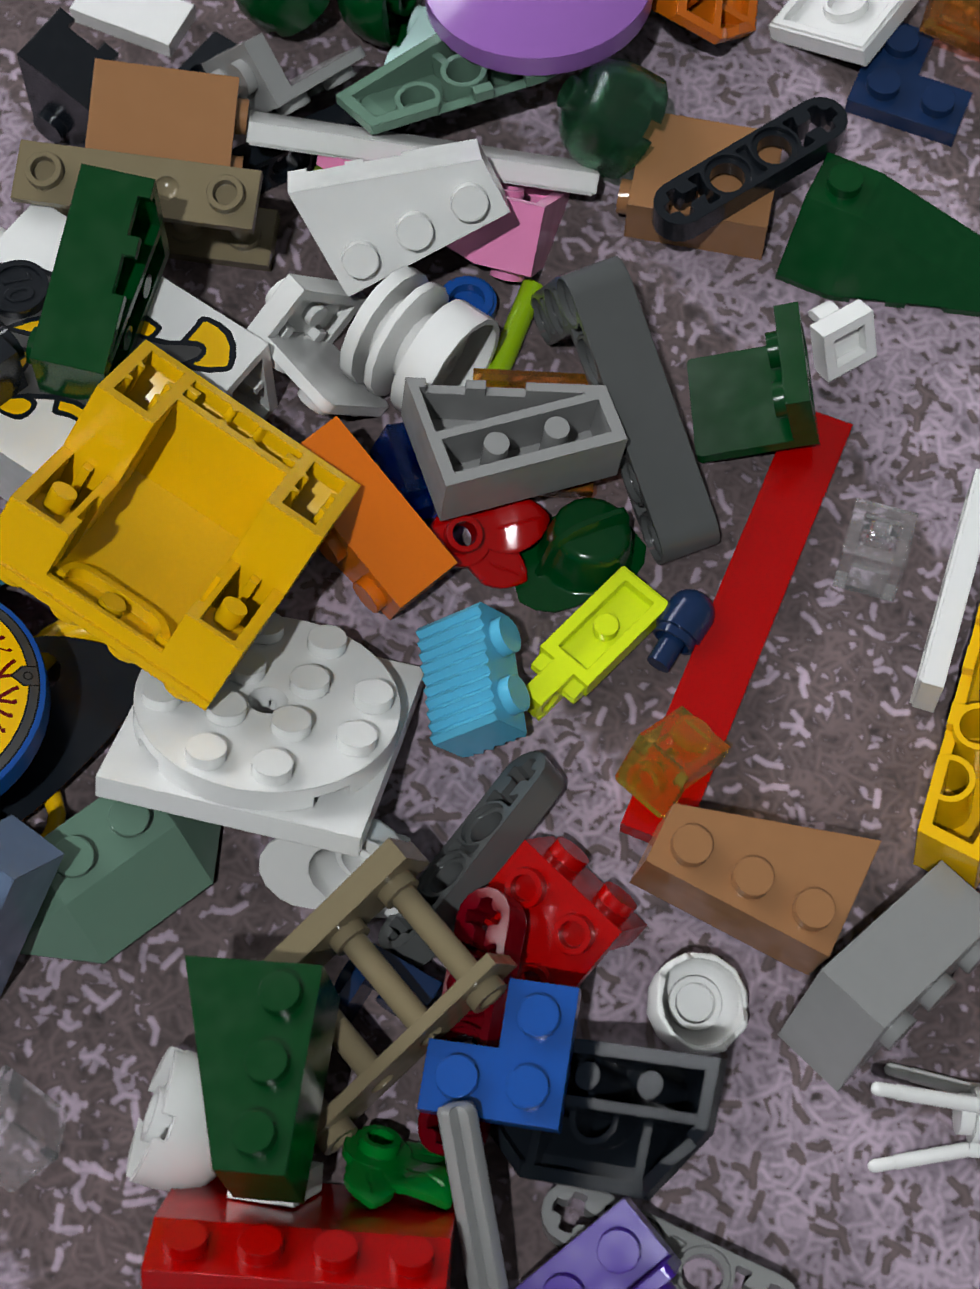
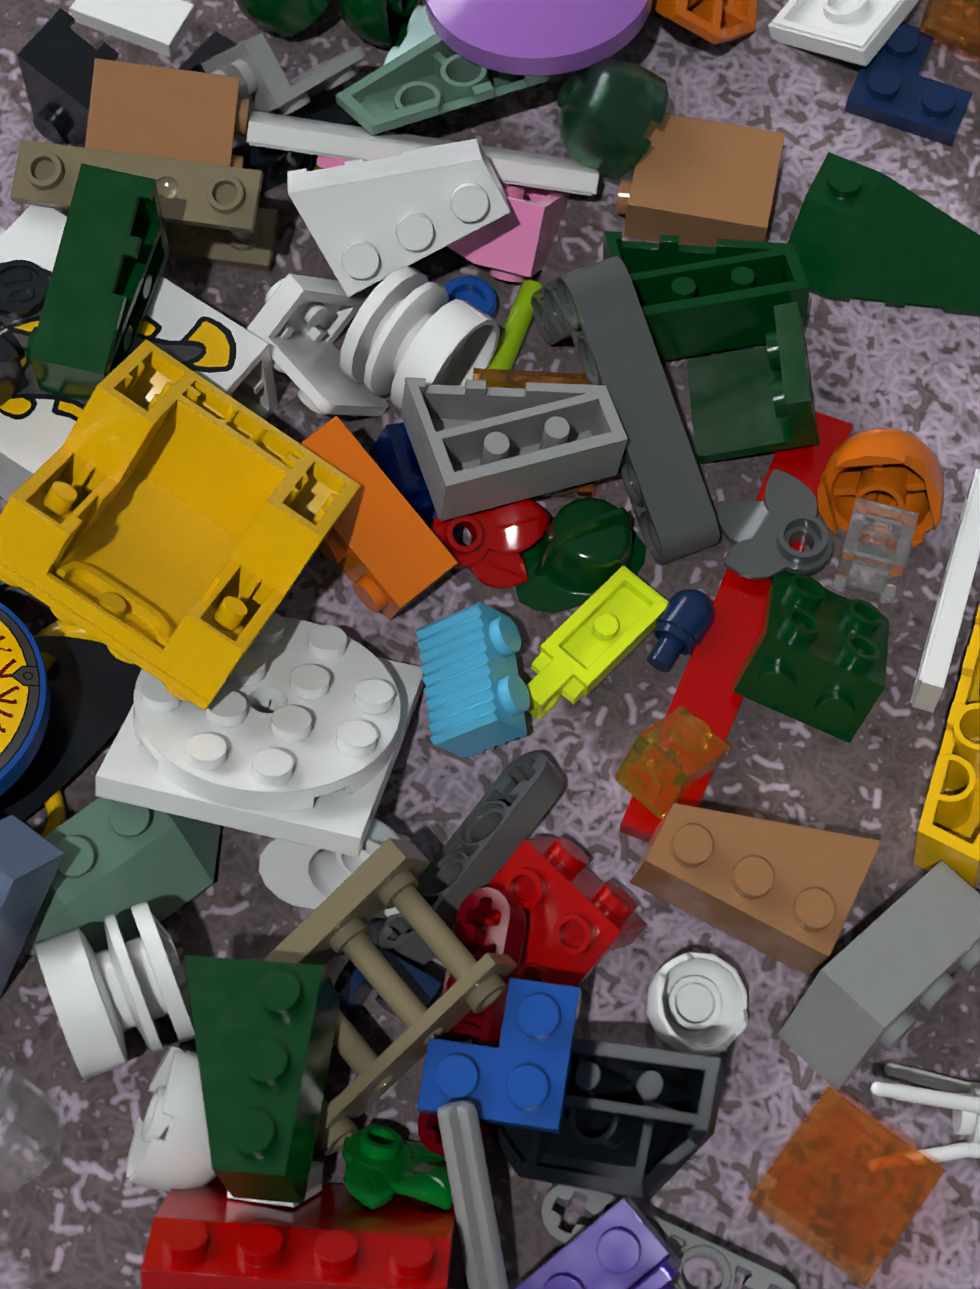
(115, 990): none -> white wheel
(707, 295): none -> dark green wedge
(745, 163): black beam -> none
(769, 527): none -> dark grey plate
(817, 656): none -> dark green bracket
(841, 337): white tile -> none
(846, 1187): none -> clear orange plate
(884, 469): none -> orange cylinder

